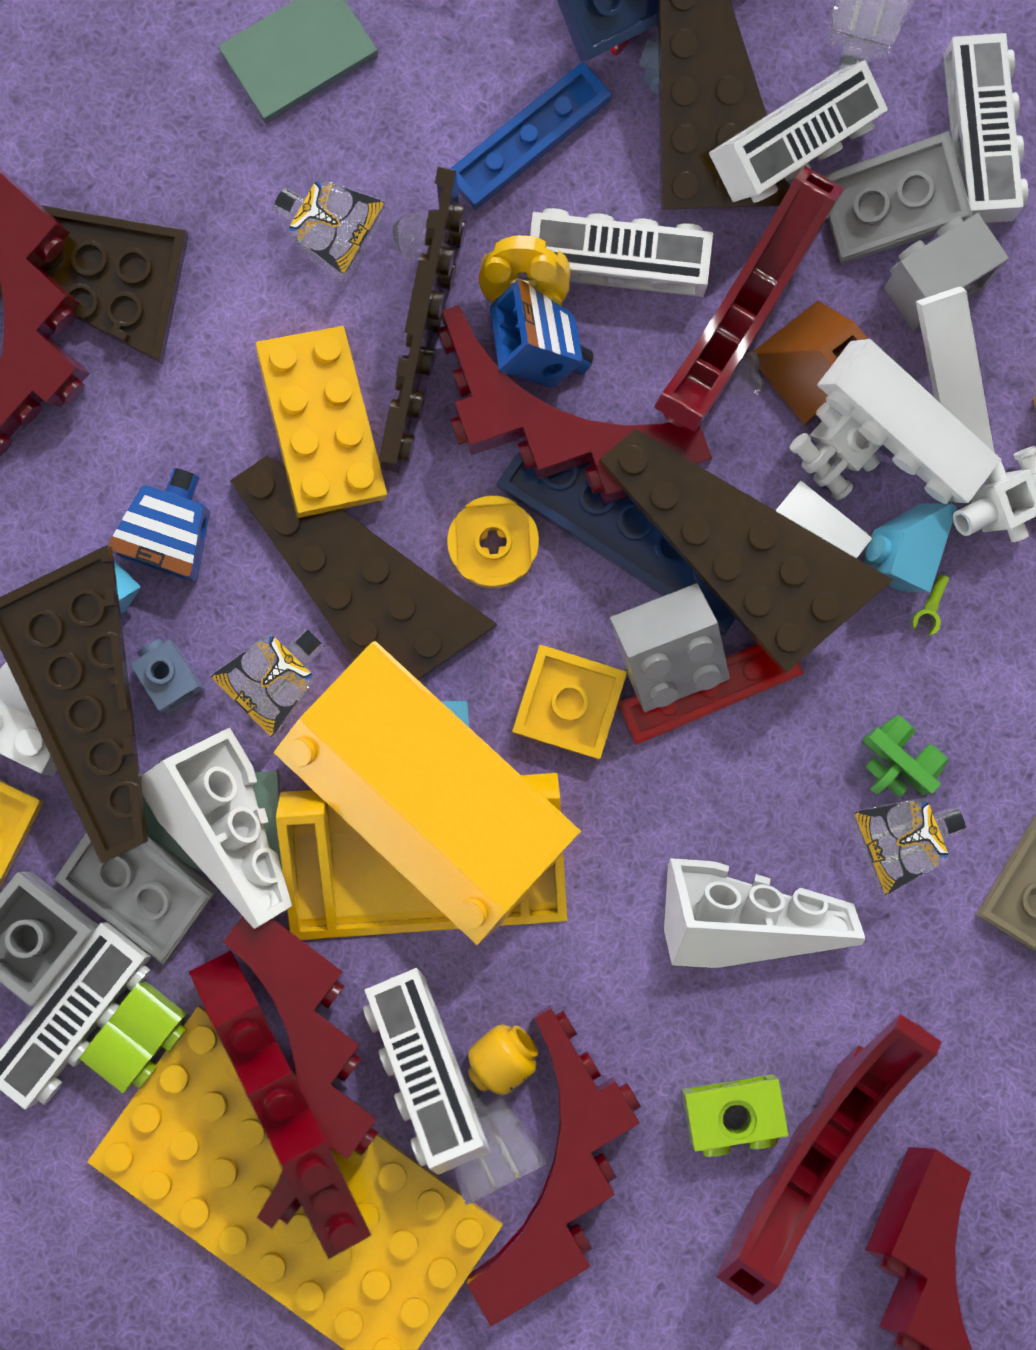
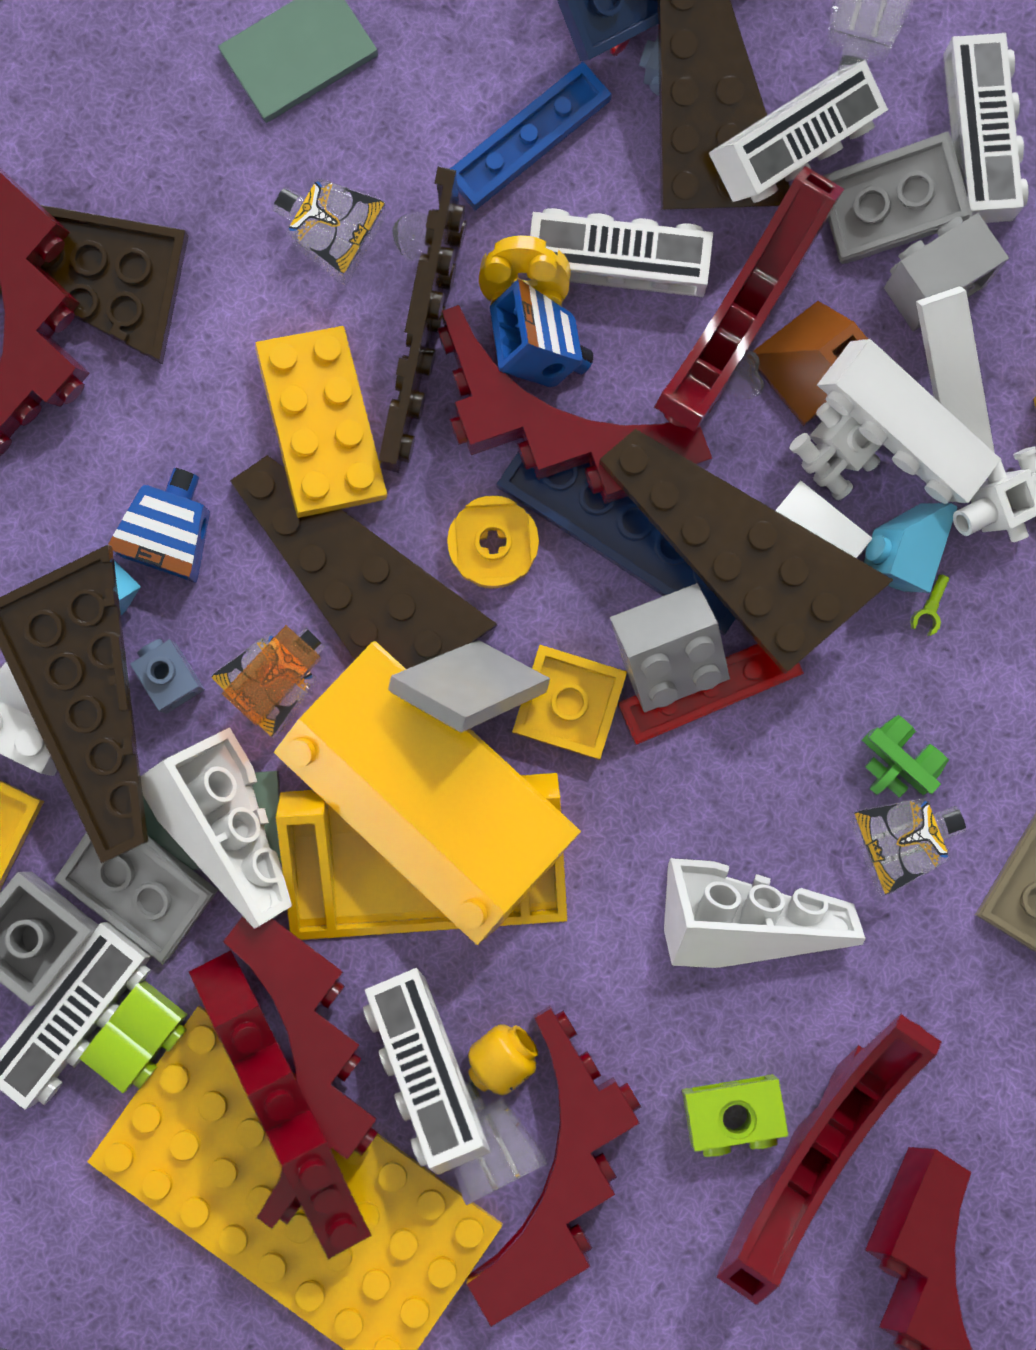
(271, 675): none -> clear orange plate
(468, 685): none -> light grey tile

